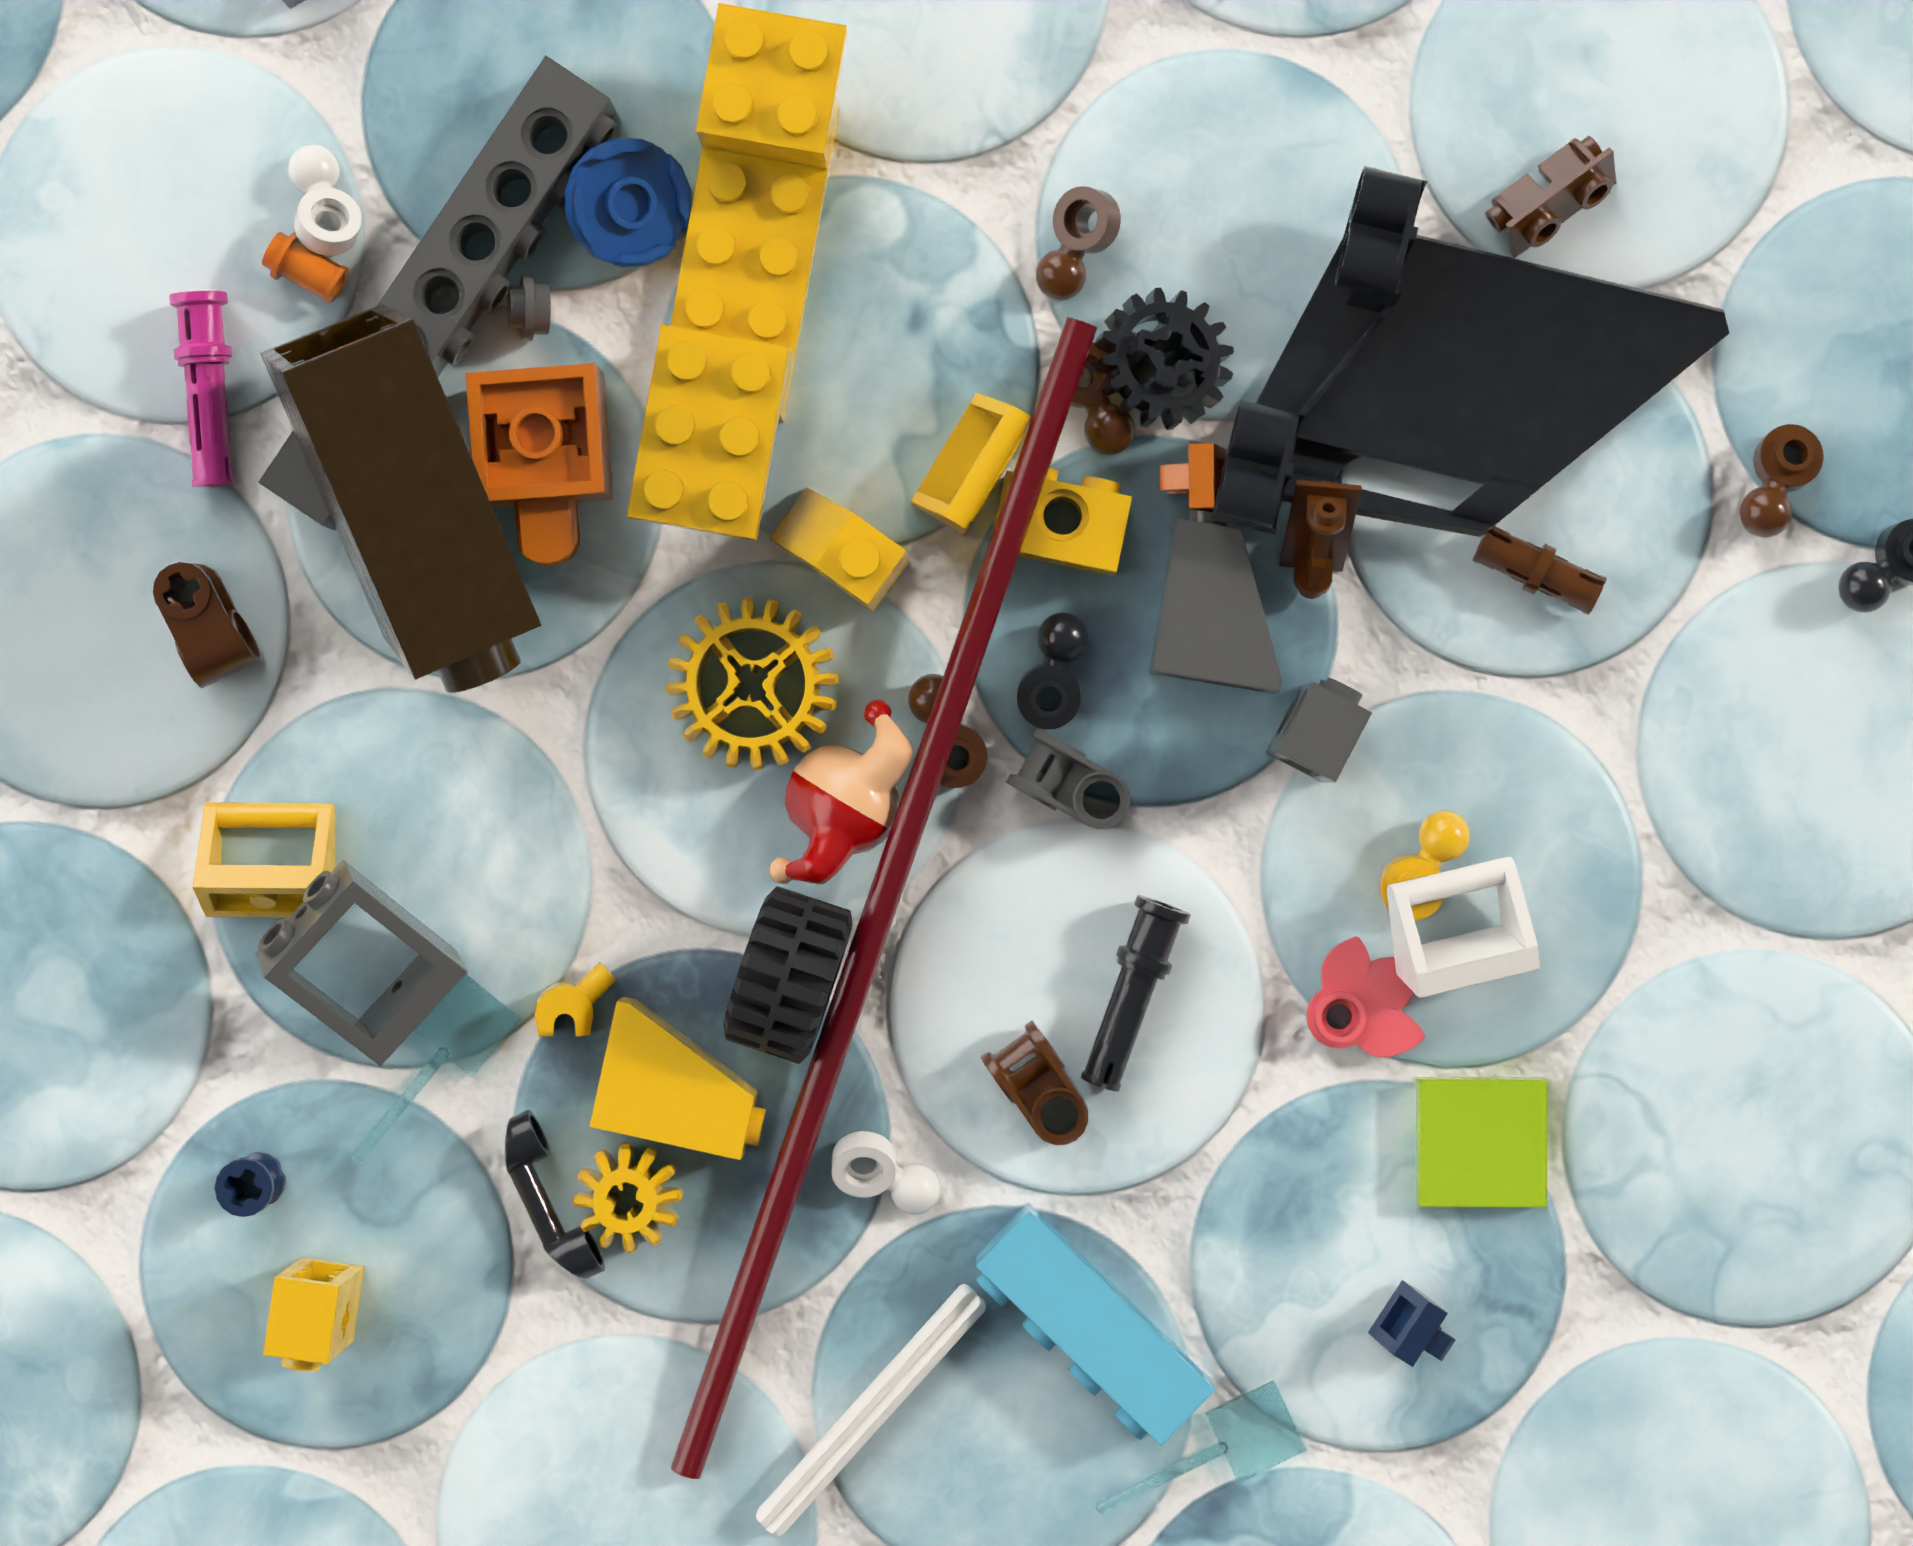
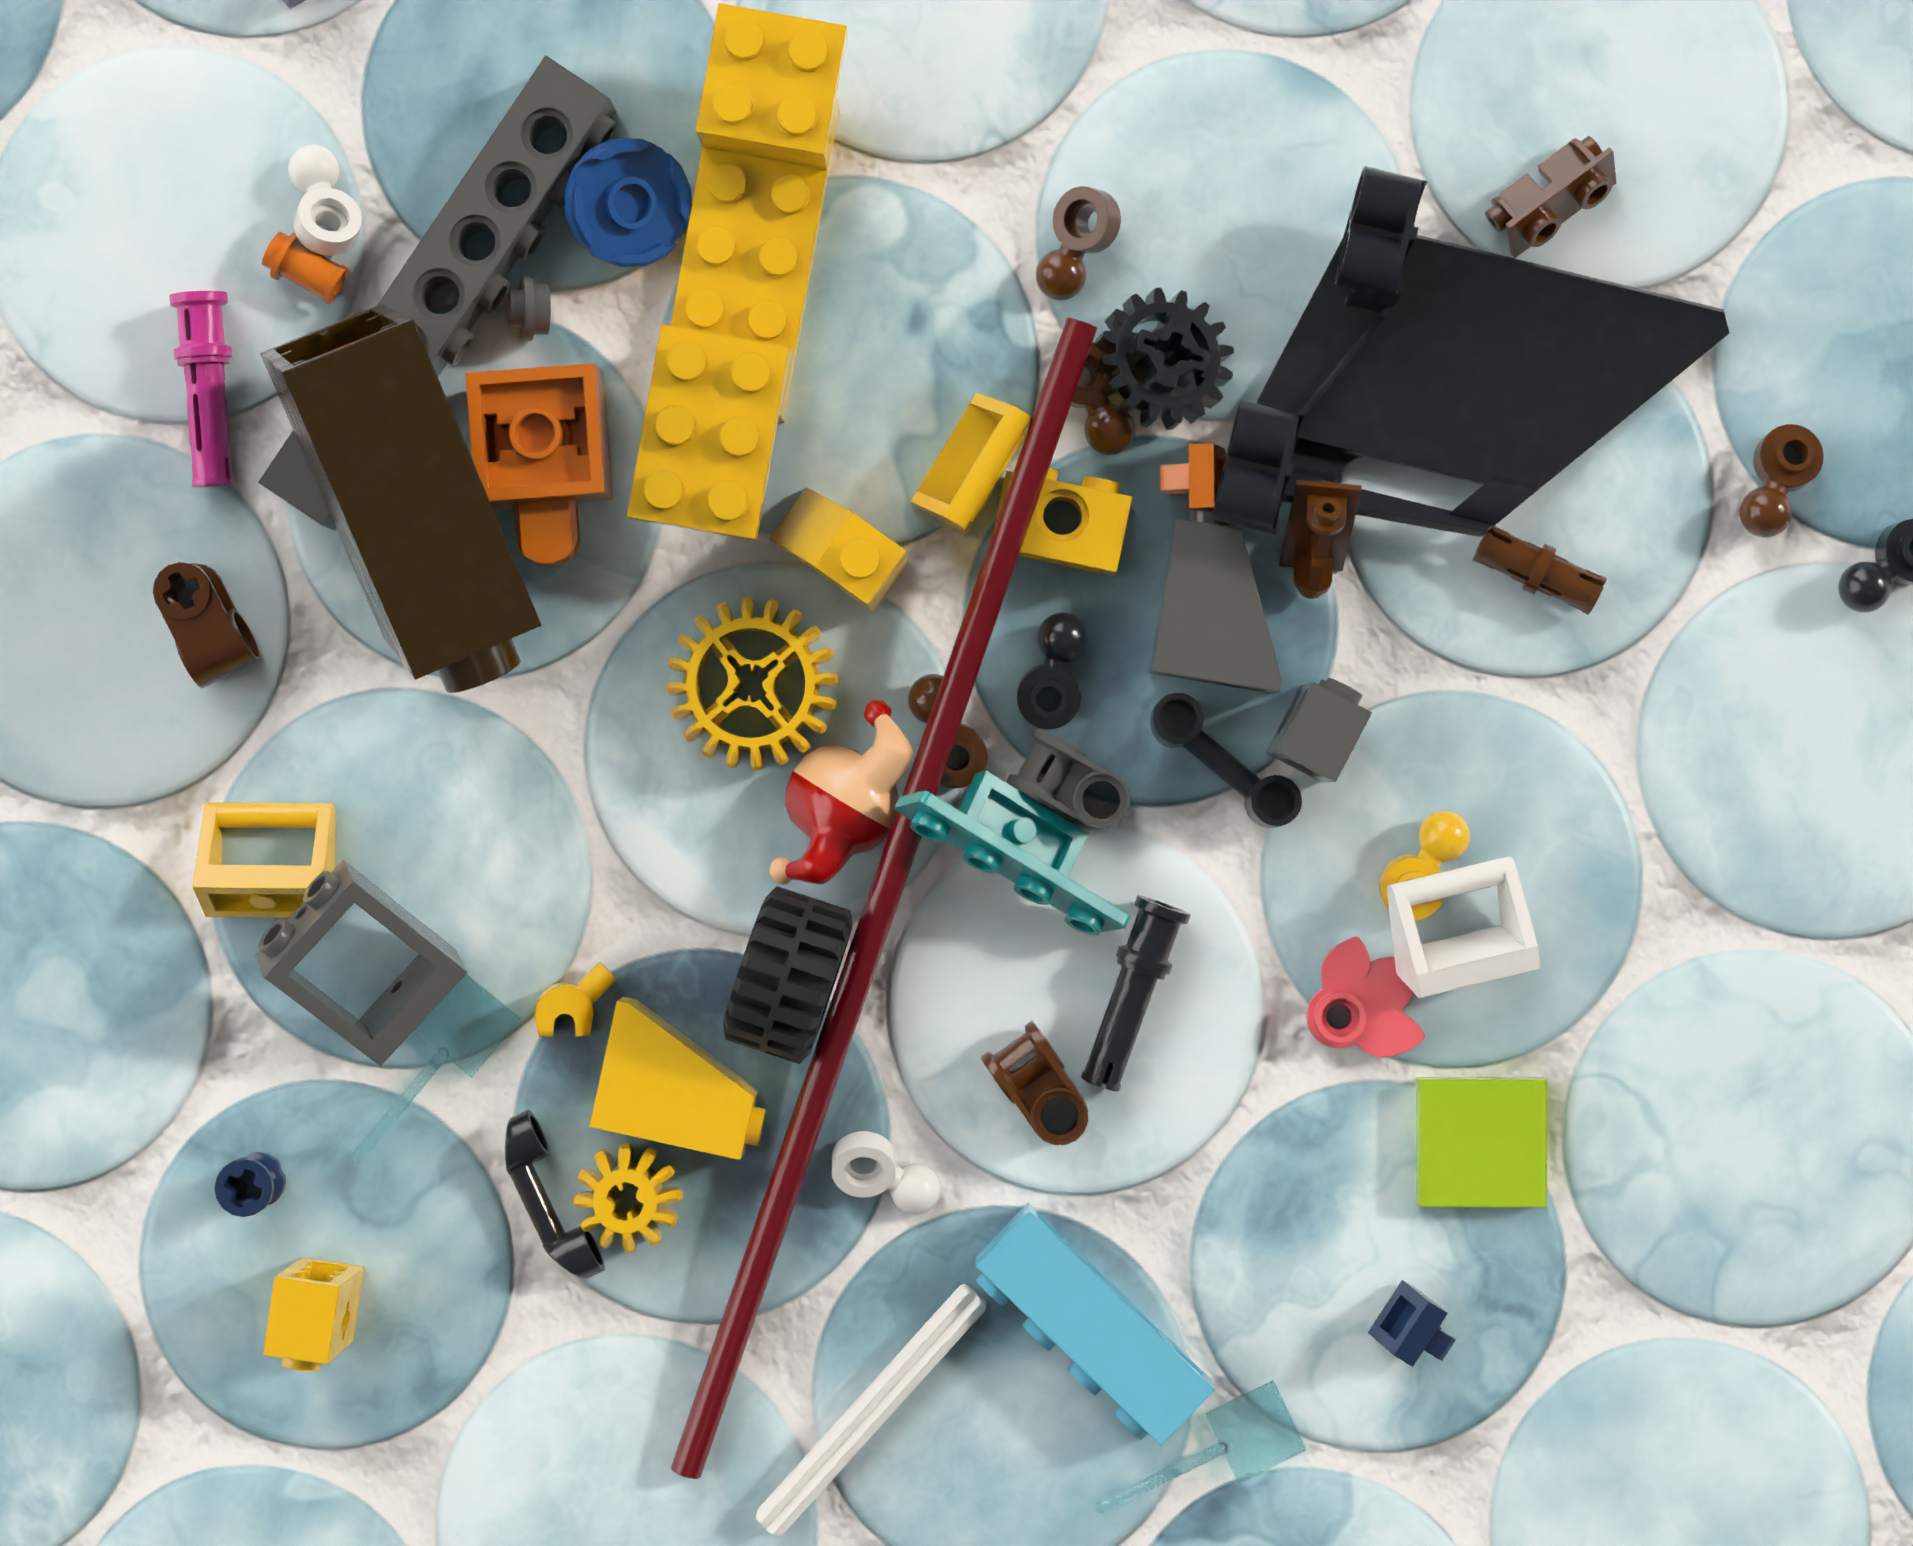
(1019, 840): none -> teal bracket
(1268, 802): none -> black bar

